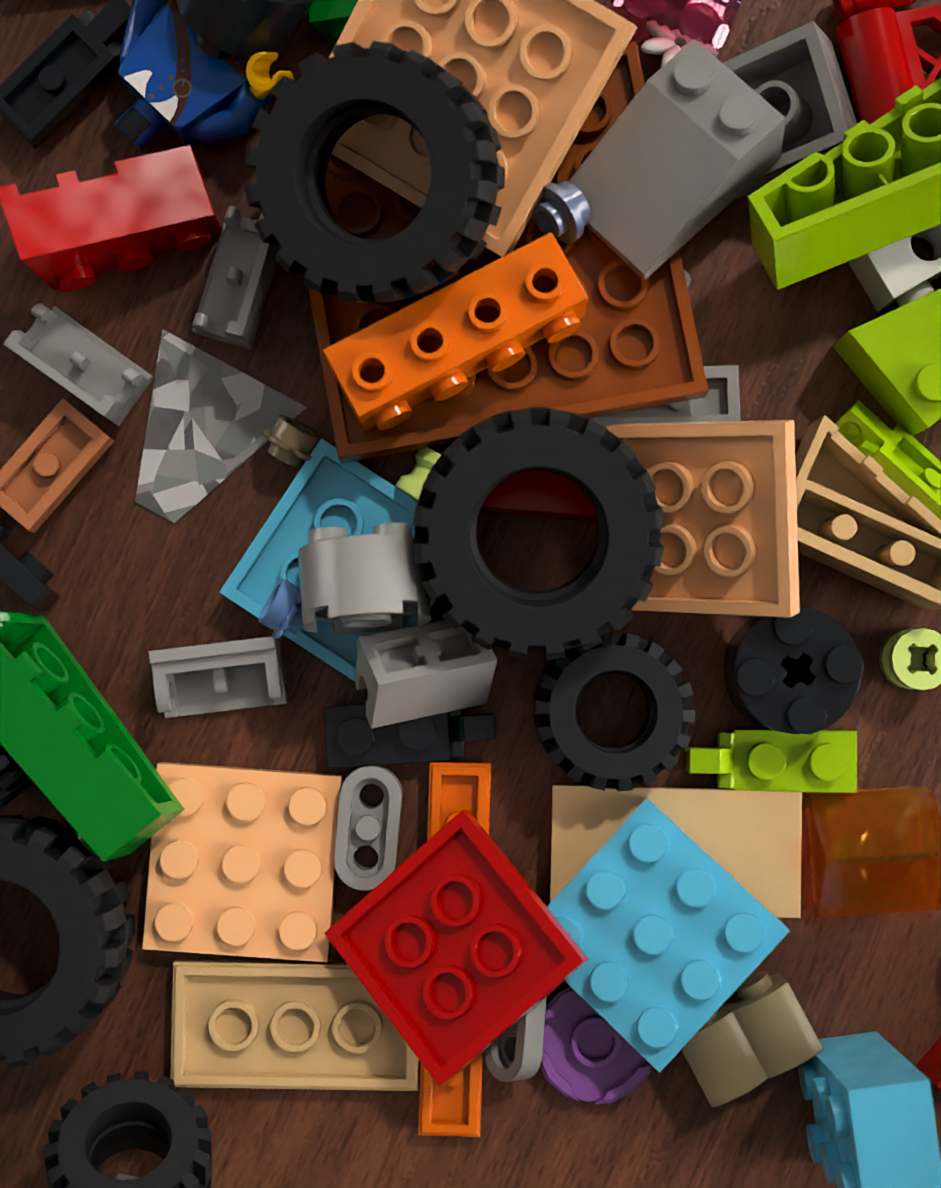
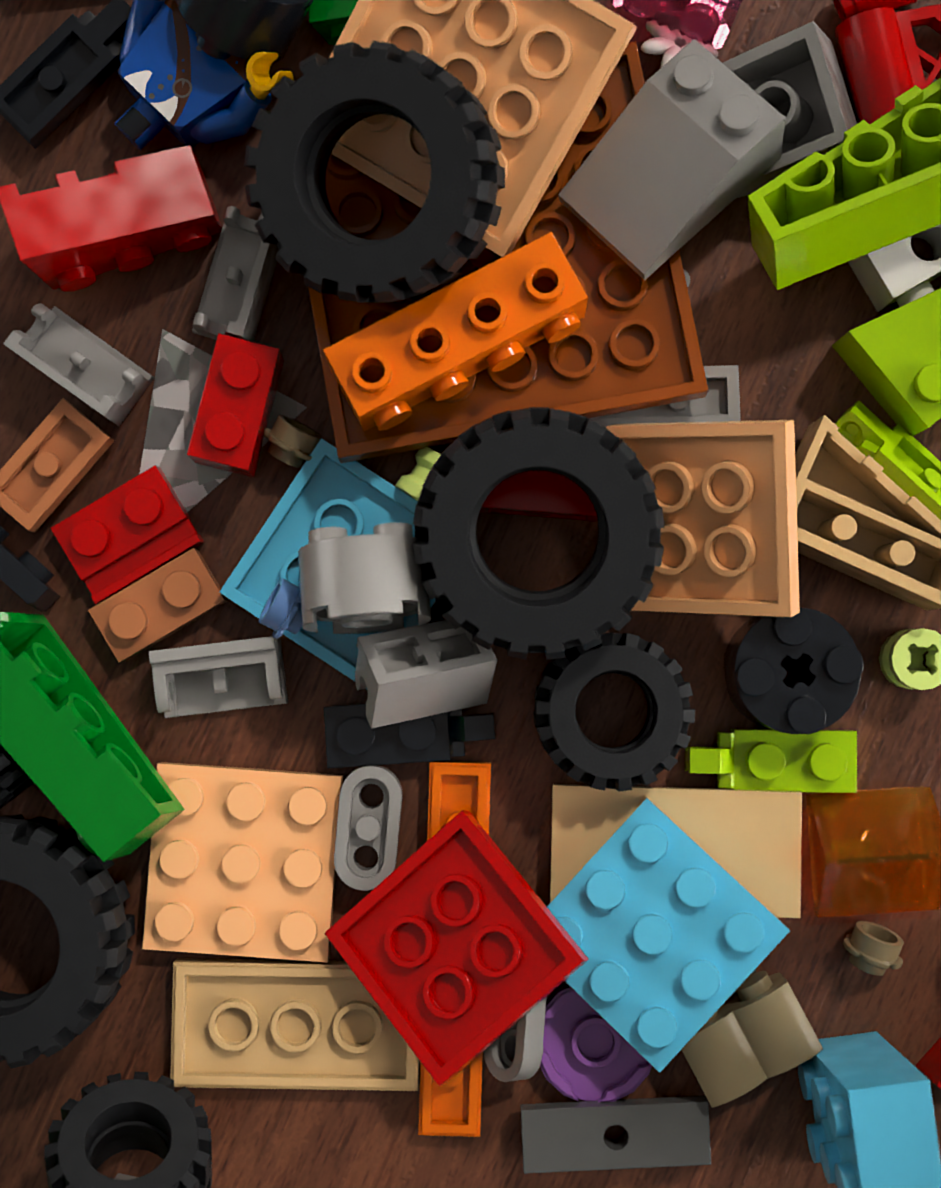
(127, 534): none -> red plate
(157, 605): none -> nougat plate
(235, 405): none -> red brick
(562, 212): sand blue plate -> none
(655, 1134): none -> dark grey tile
(874, 948): none -> dark tan plate

